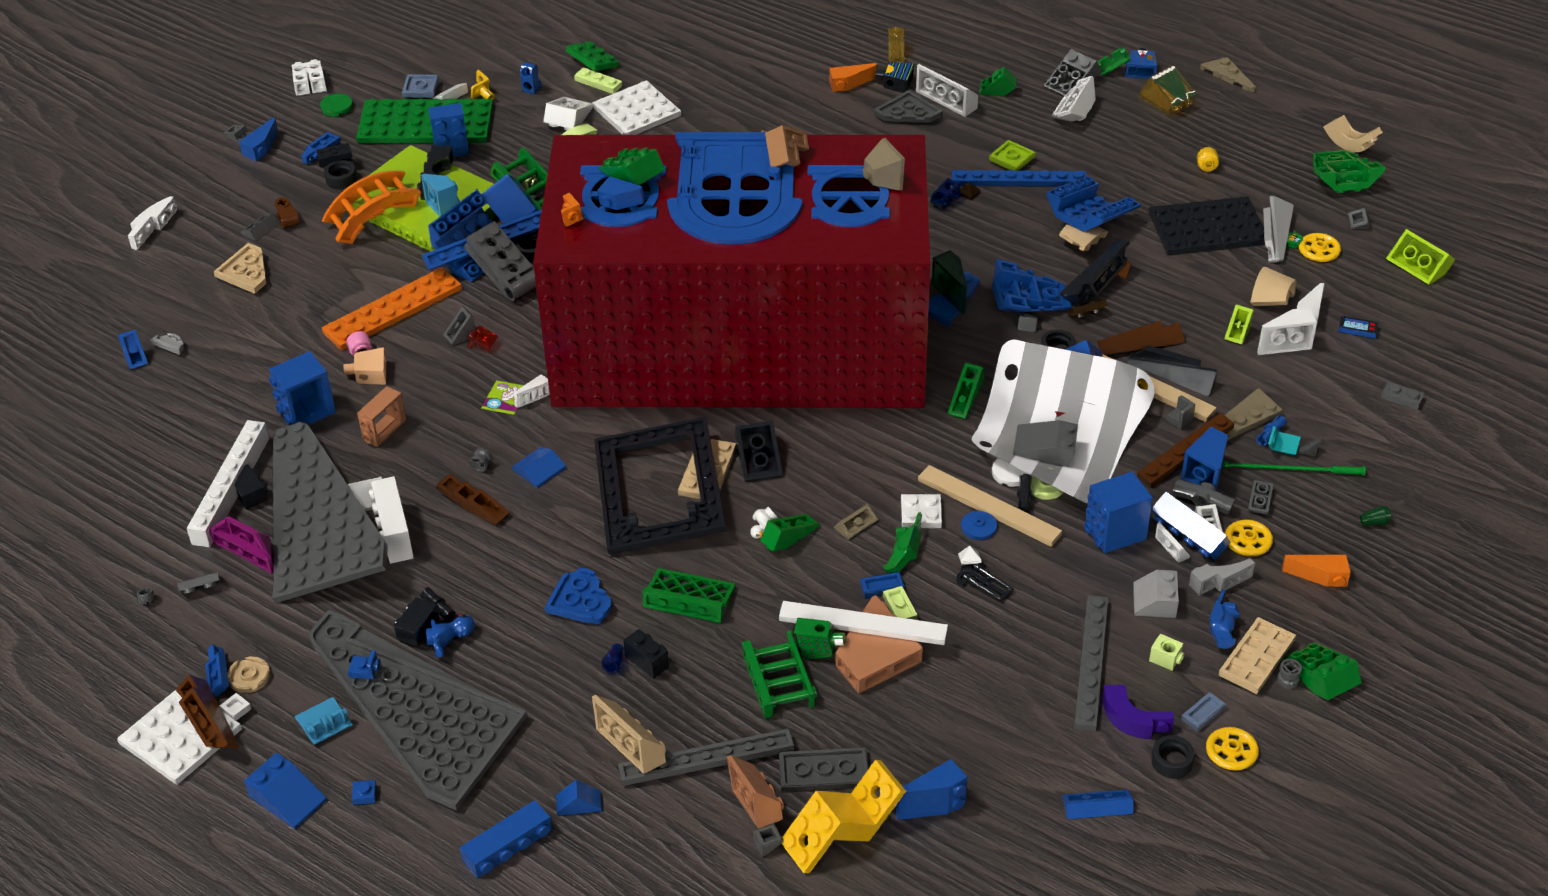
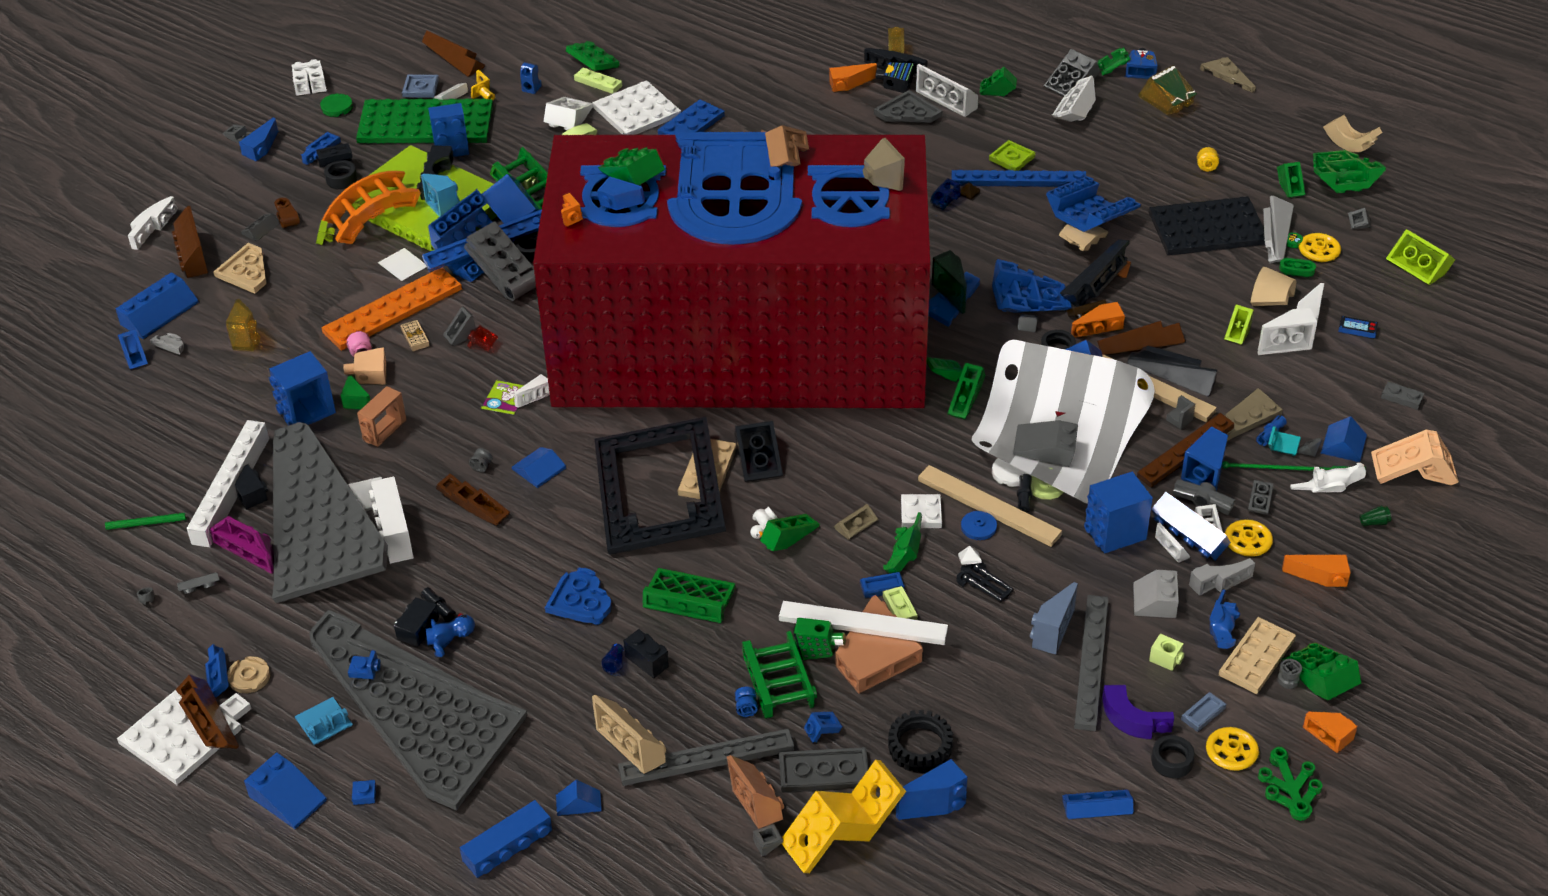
(145, 521): none -> green bar
(156, 305): none -> blue slope
(188, 245): none -> reddish brown slope
(242, 328): none -> clear yellow slope
(323, 233): none -> lime tile
(353, 395): none -> green slope
(402, 264): none -> white sticker
(415, 335): none -> tan tile
(455, 54): none -> reddish brown wedge
(693, 119): none -> blue plate
(746, 703): none -> blue wheel
(821, 723): none -> blue bracket
(883, 57): none -> black slope
(917, 721): none -> black tyre
(947, 368): none -> green slope
(1053, 620): none -> sand blue slope
(1099, 320): none -> orange slope
(1279, 758): none -> green plant
(1291, 179): none -> green slope
(1297, 267): none -> green plate
(1331, 729): none -> orange slope
(1332, 480): none -> white animal
(1344, 440): none -> blue slope
(1421, 452): none -> light nougat bracket

